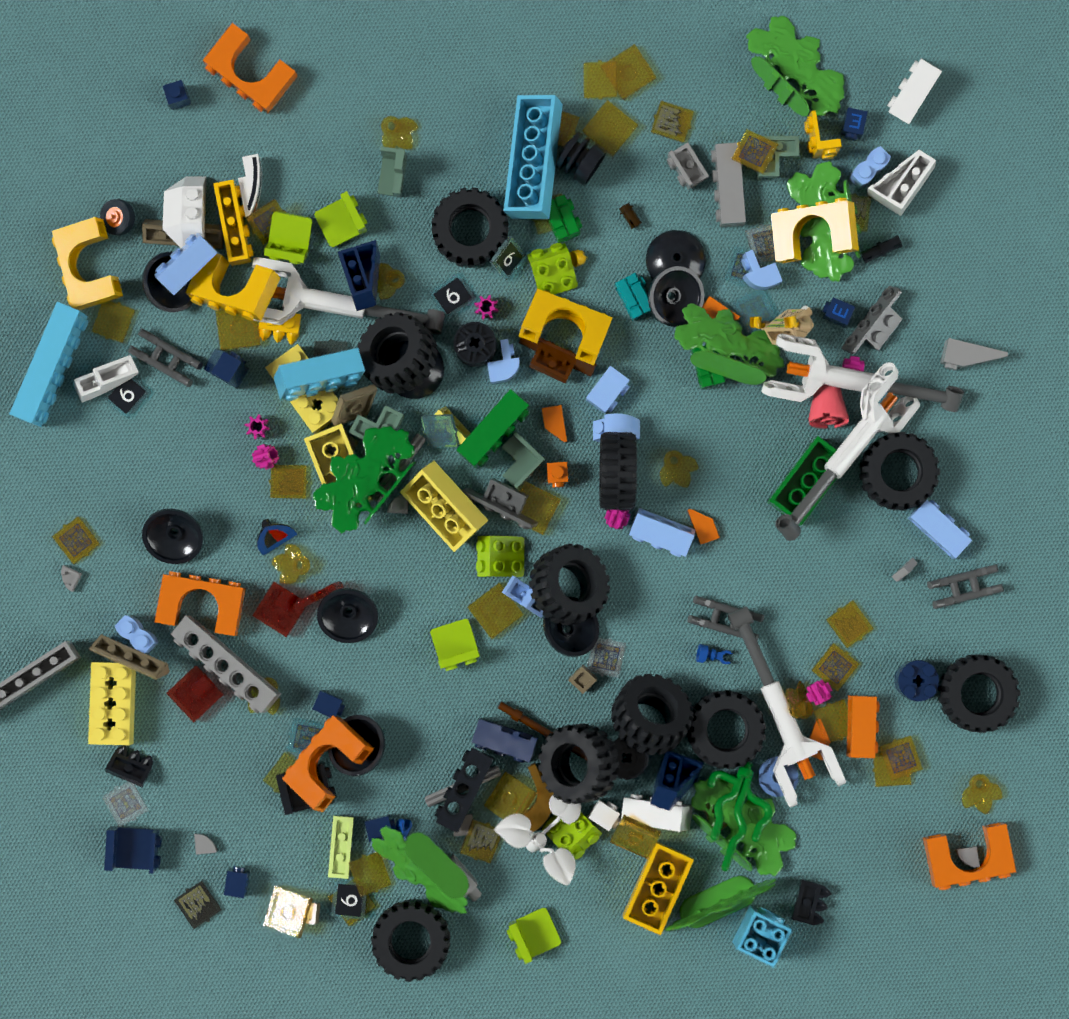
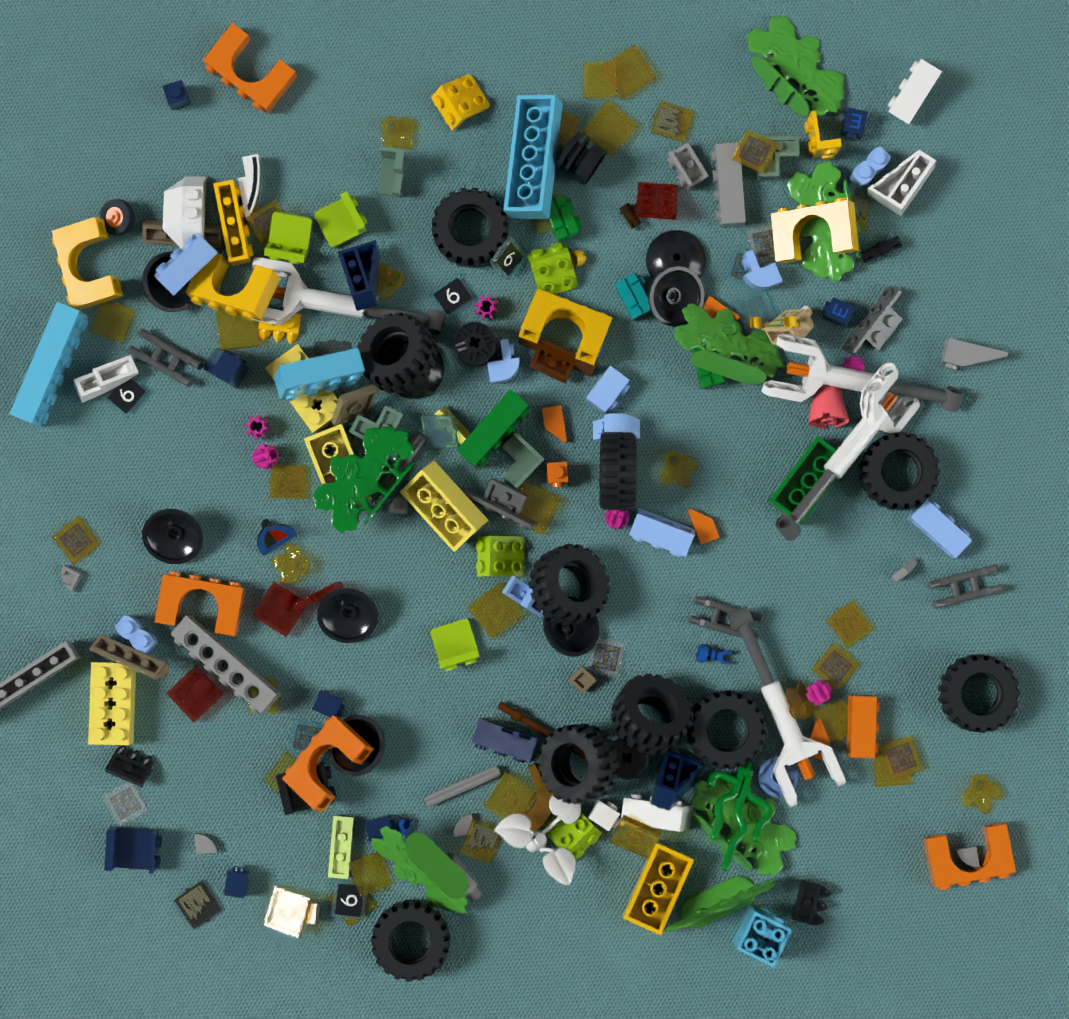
(454, 820): black brick -> none
(459, 100): none -> yellow bracket
(533, 934): lime bracket -> none
(656, 200): none -> clear red plate
(928, 680): dark blue brick -> none

